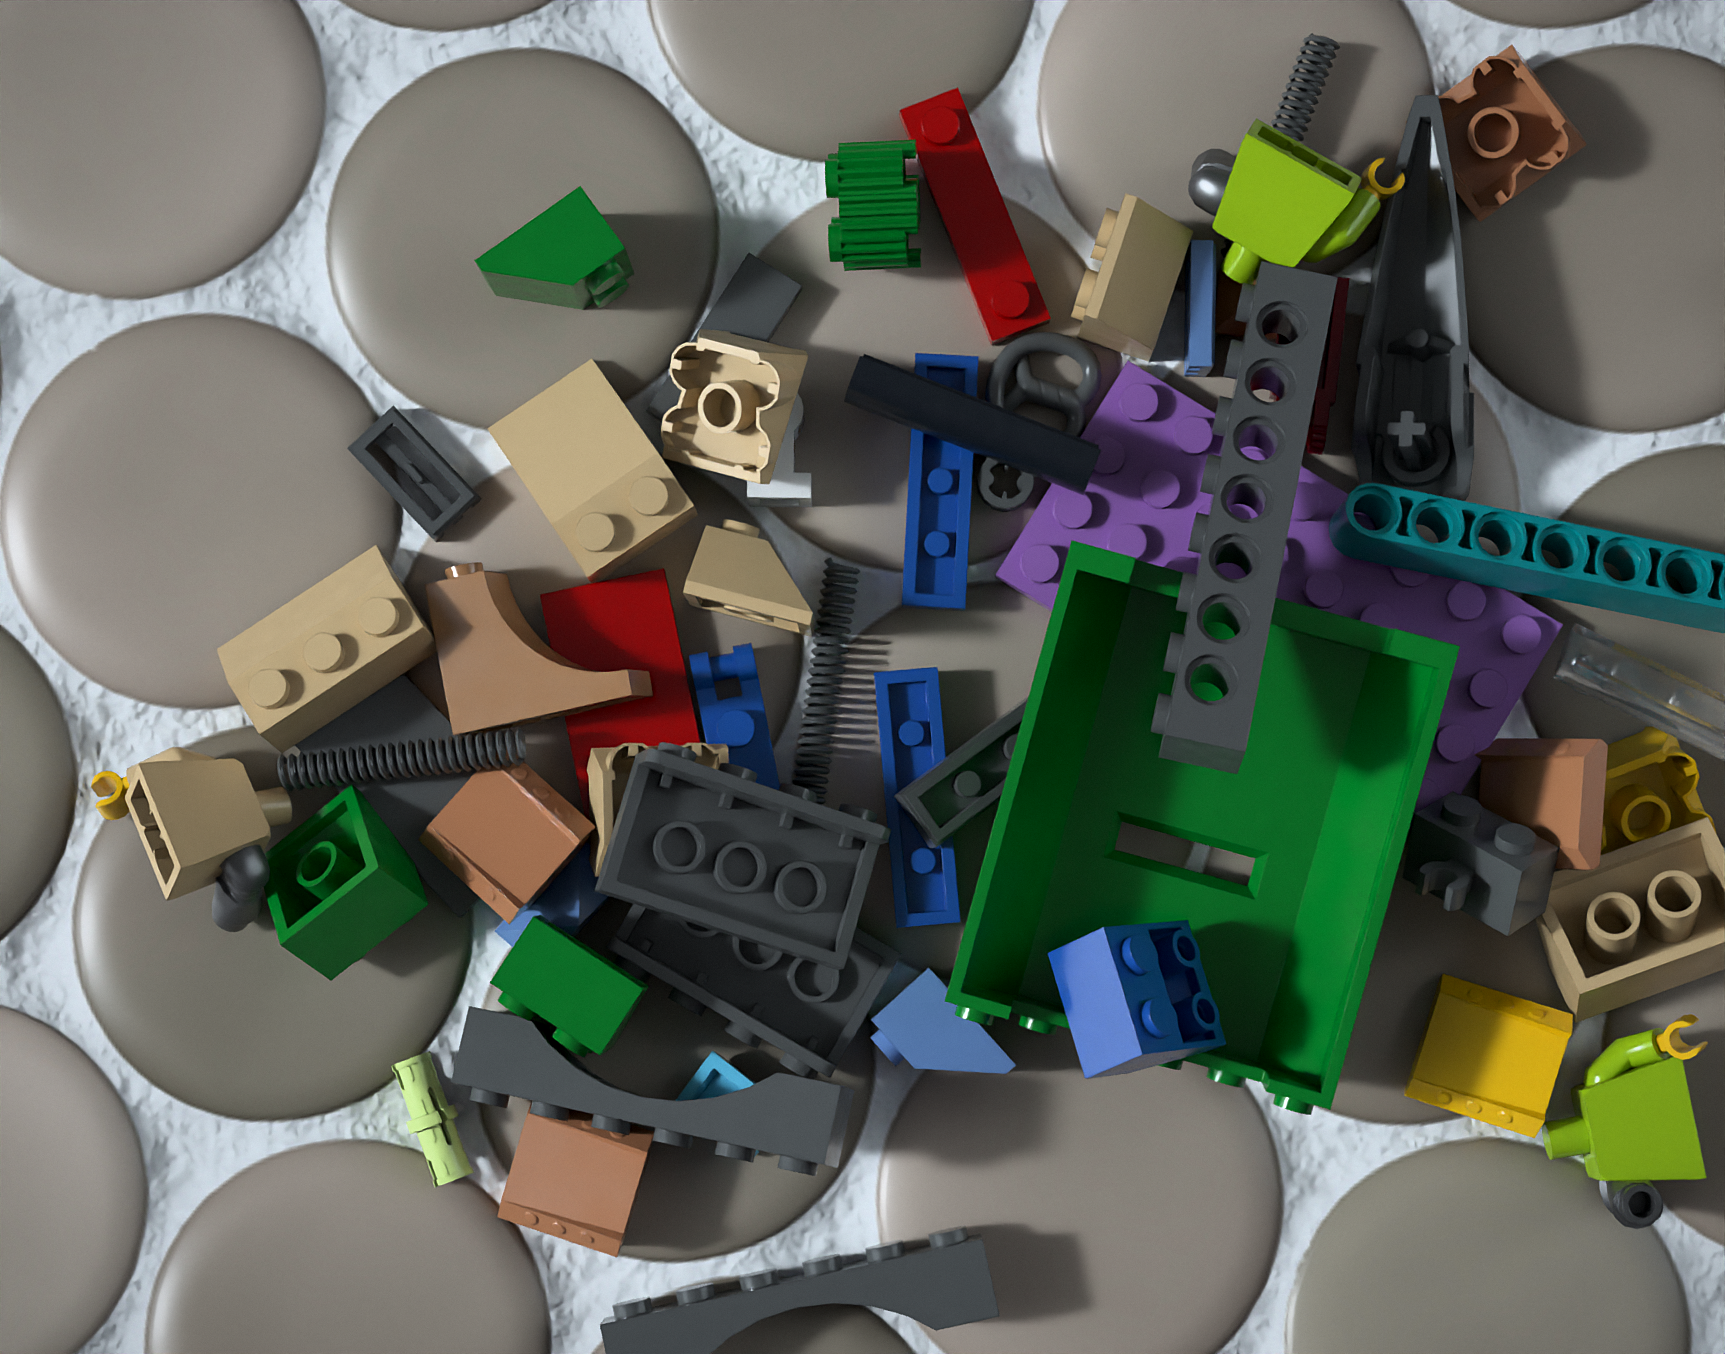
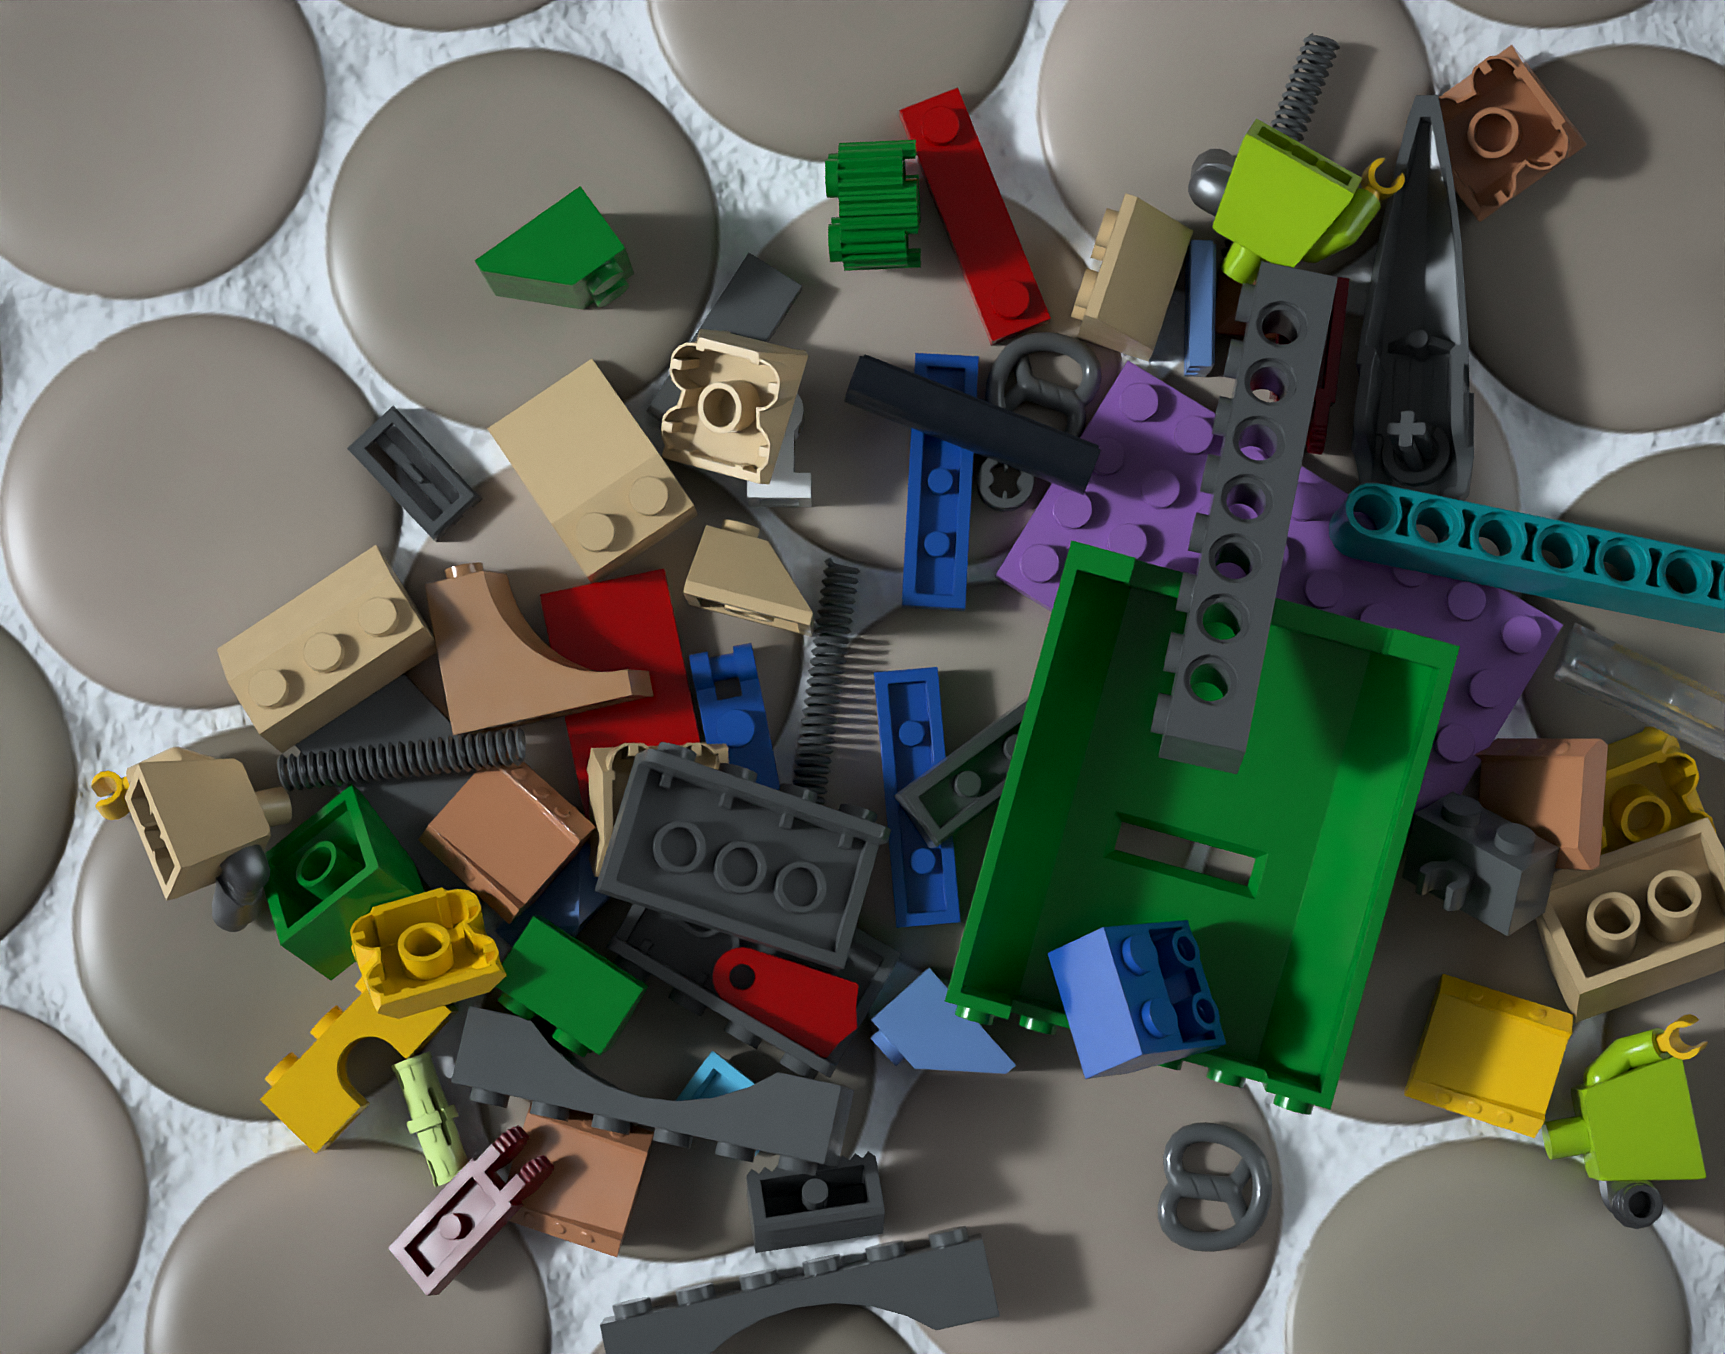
(315, 1092): none -> yellow arch
(425, 952): none -> yellow slope
(468, 1213): none -> hinge
(791, 998): none -> red piece
(805, 1209): none -> dark grey brick
(1214, 1188): none -> dark grey piece

